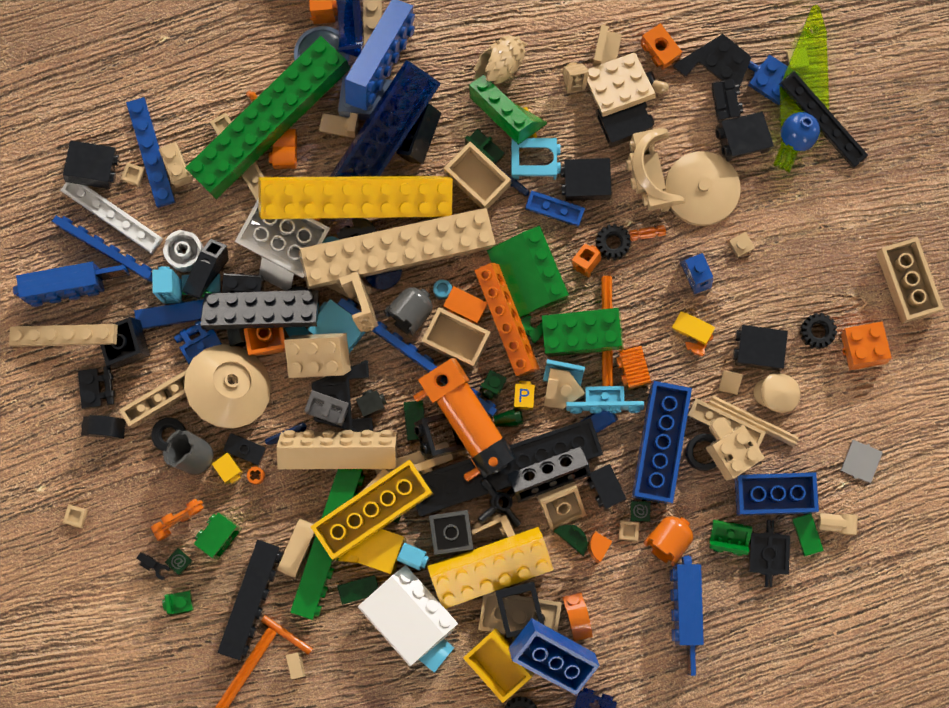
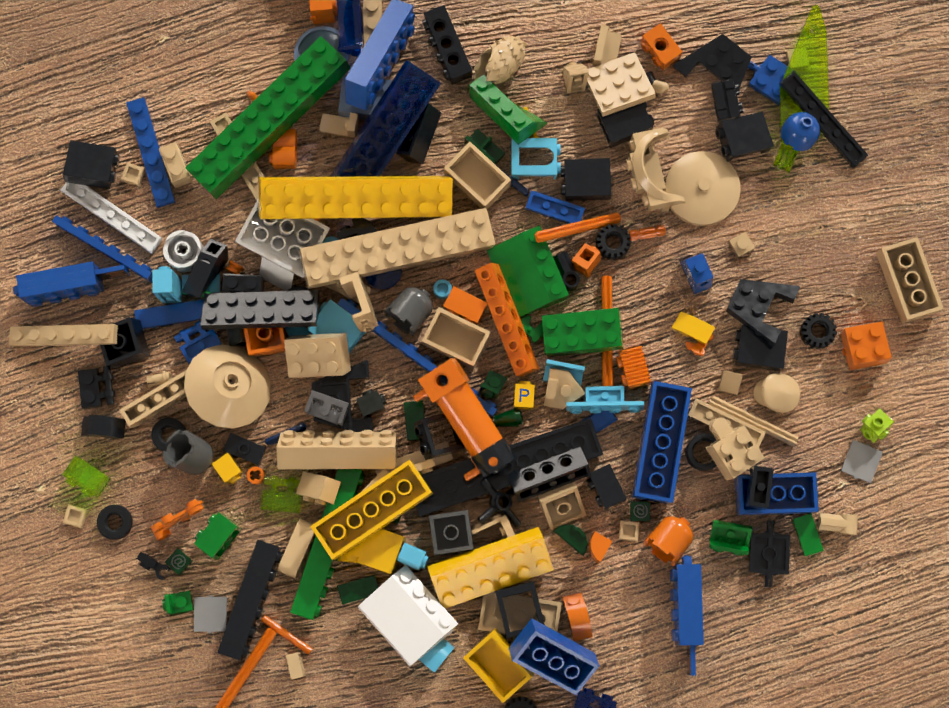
(85, 476): none -> clear neon green brick
(103, 517): none -> black tyre
(158, 379): none -> tan pin
(210, 614): none -> light grey piece
(234, 268): none -> orange bush
(281, 501): none -> clear neon green plate
(318, 488): none -> tan brick
(439, 18): none -> black brick
(567, 270): none -> black piece
(577, 227): none -> orange axle
(752, 302): none -> black wing
(759, 487): none -> black brick
(876, 426): none -> lime brick

